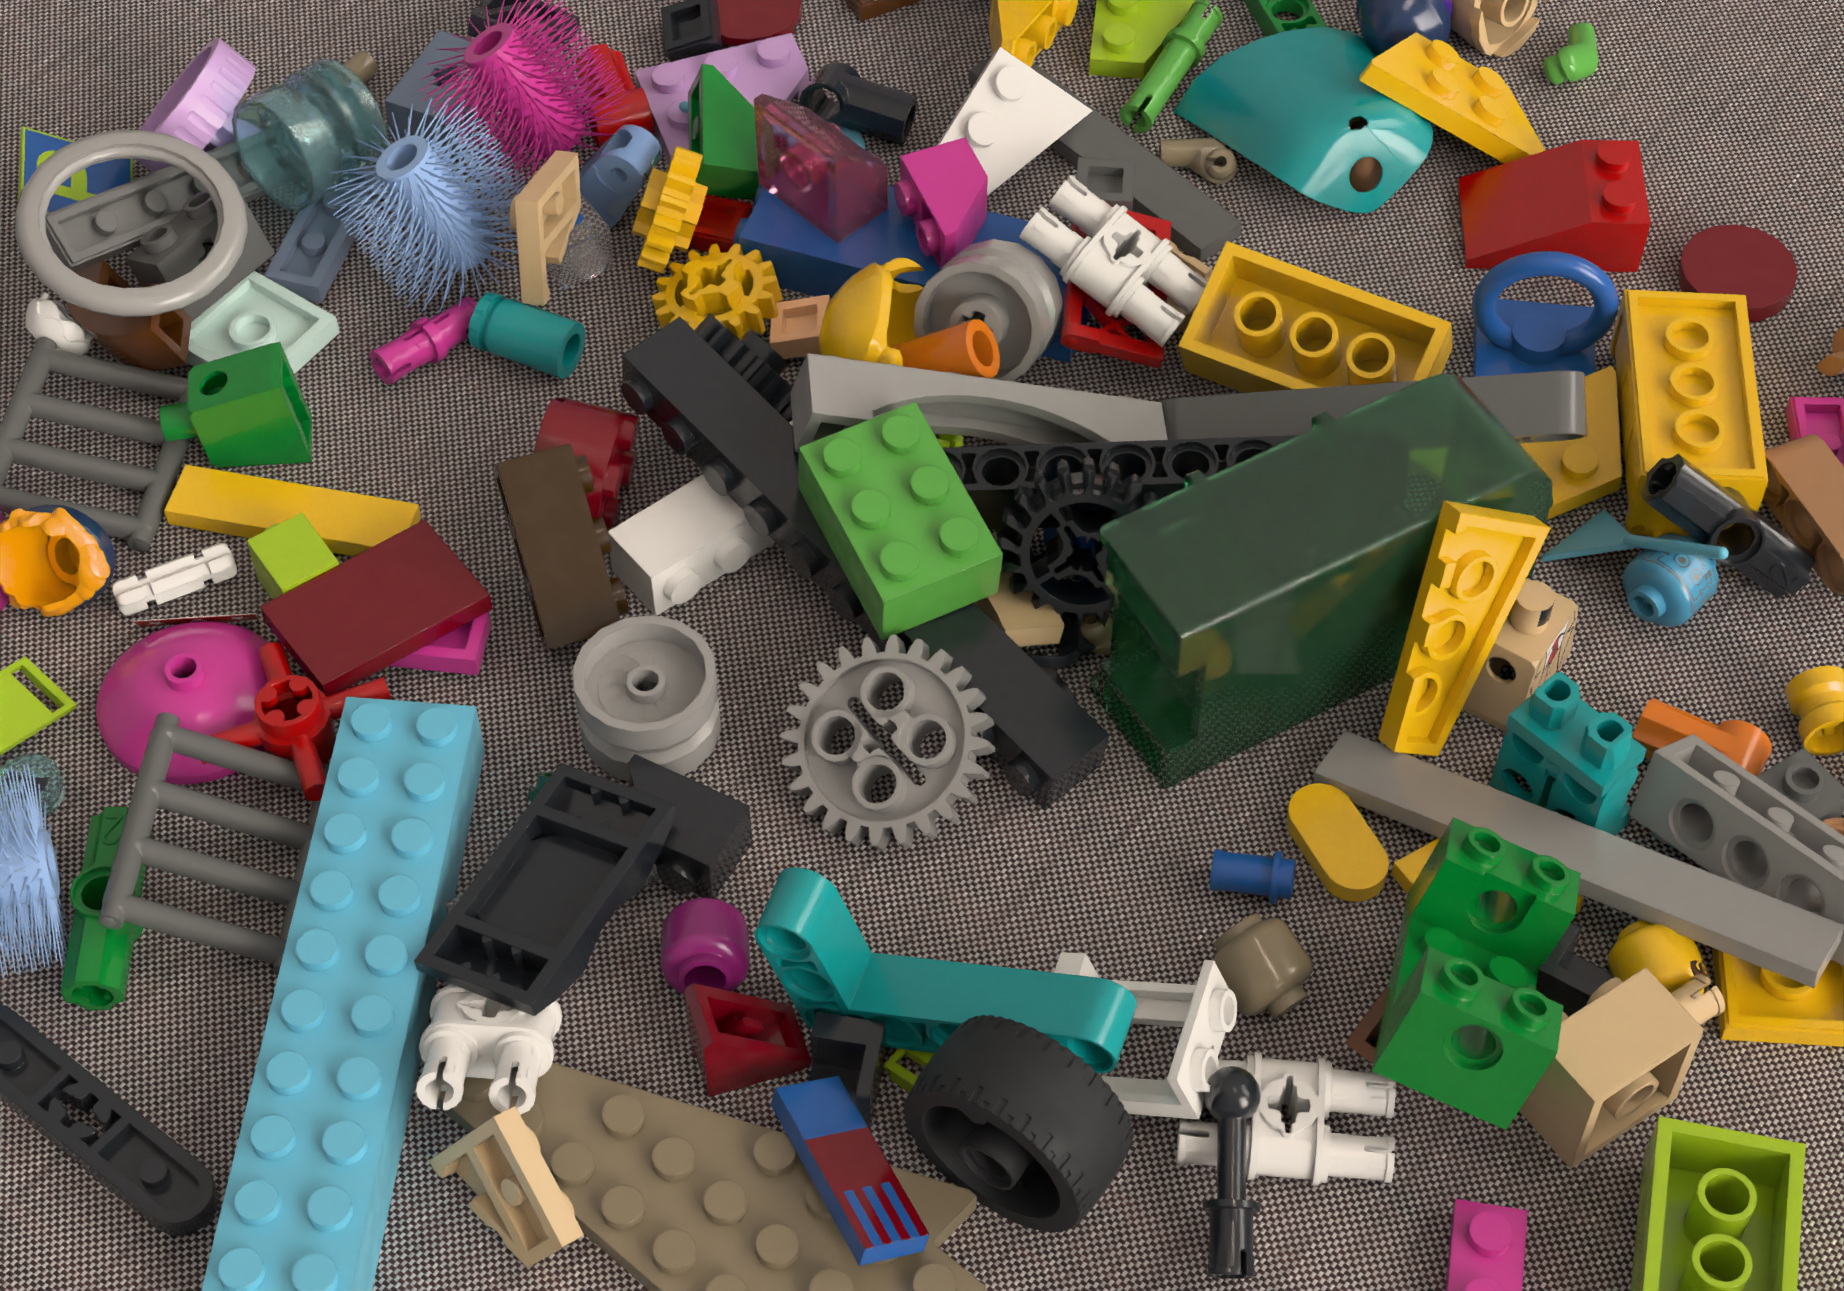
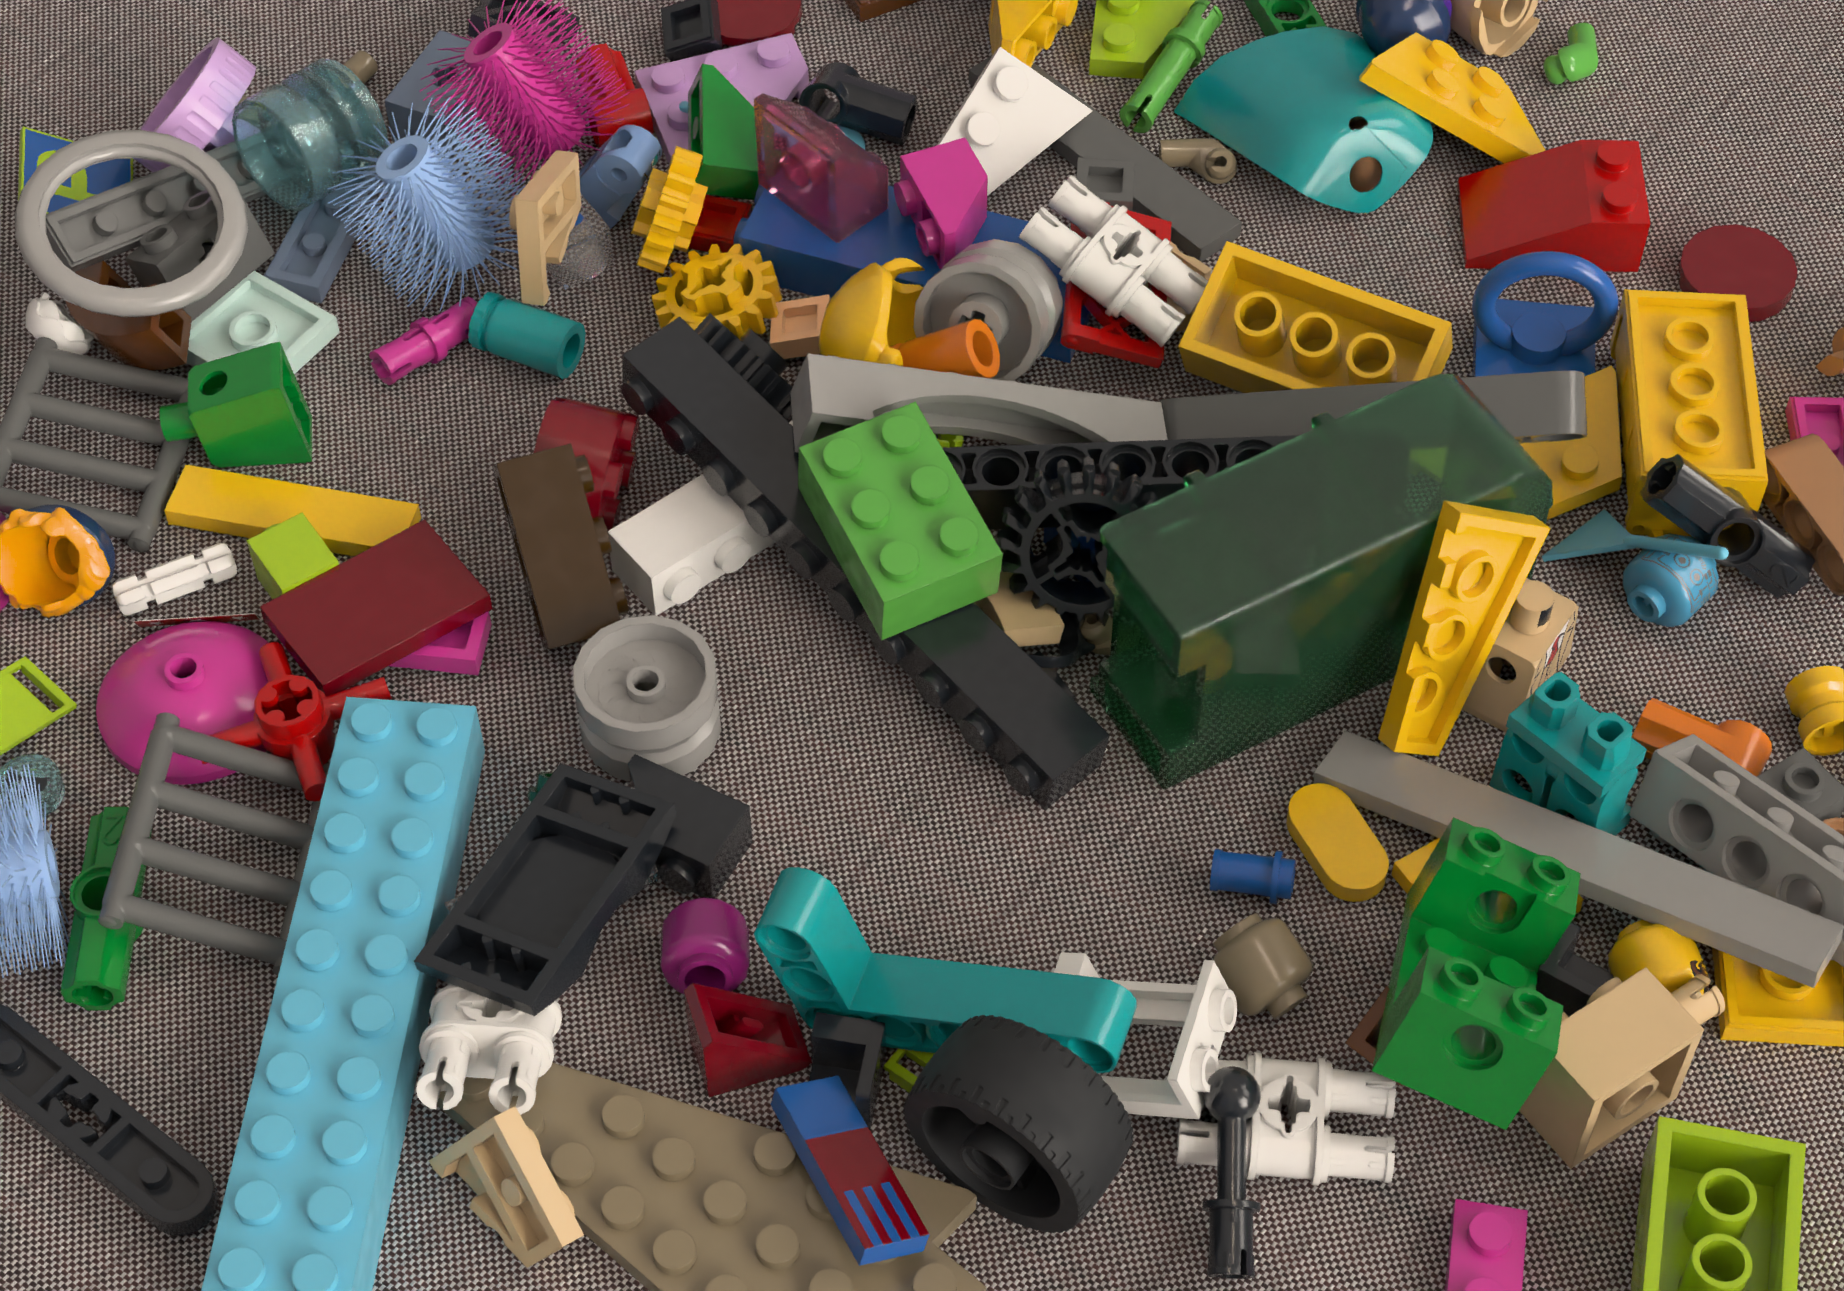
(845, 781): light grey gear -> none

